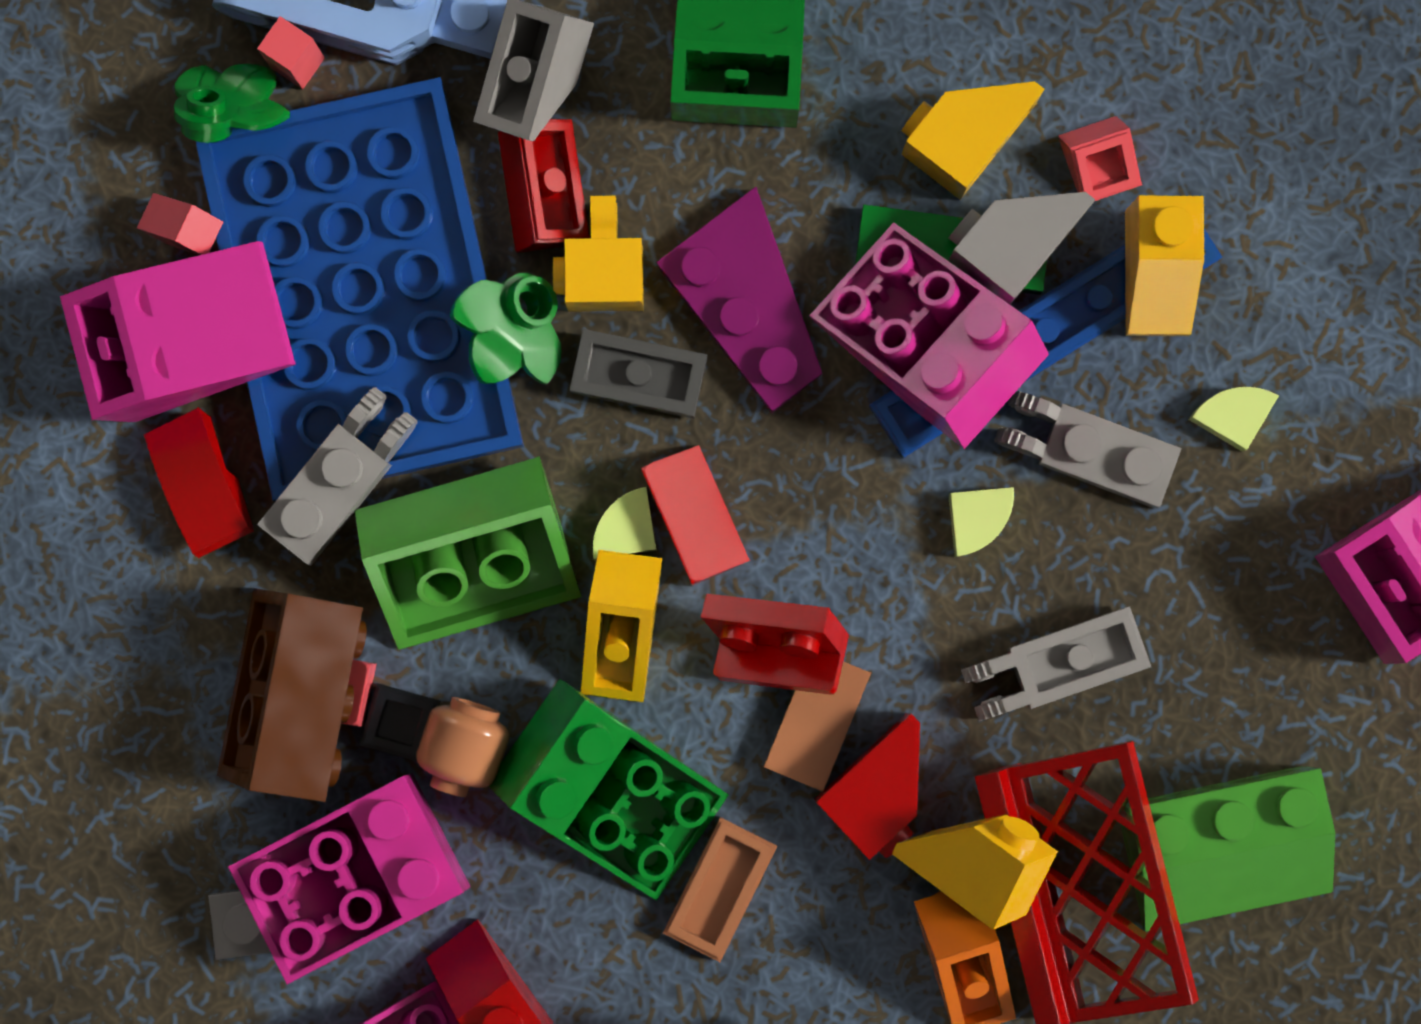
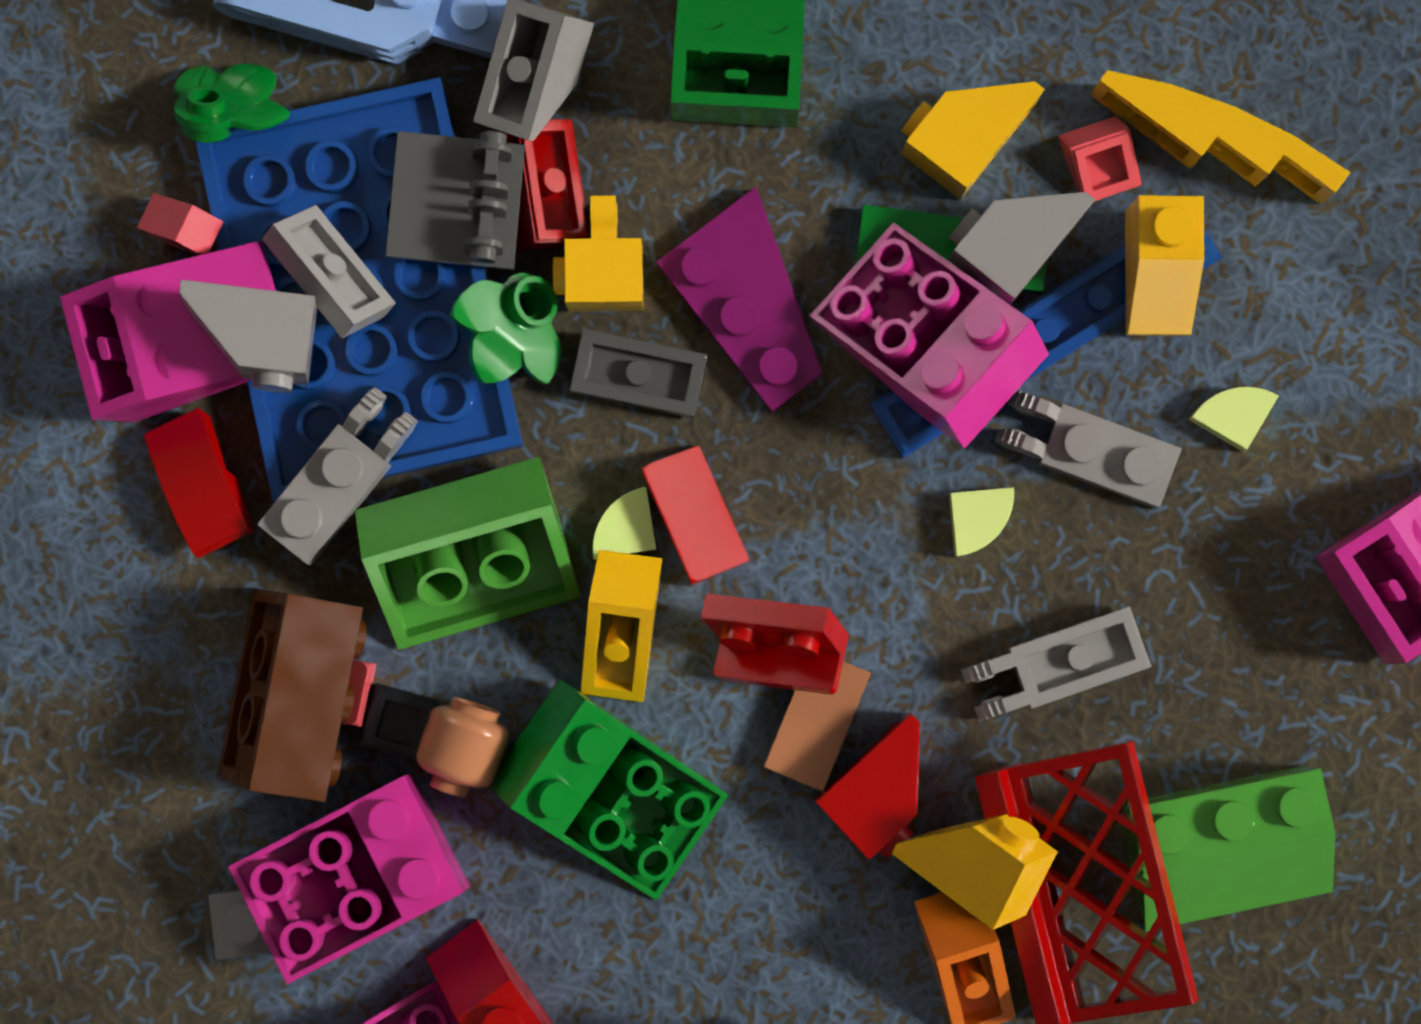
(257, 330): none -> light grey slope
(291, 52): coral piece -> none
(328, 270): none -> light grey plate
(455, 199): none -> dark grey hinge
(720, 889): nougat tile -> none
(1193, 123): none -> yellow slope

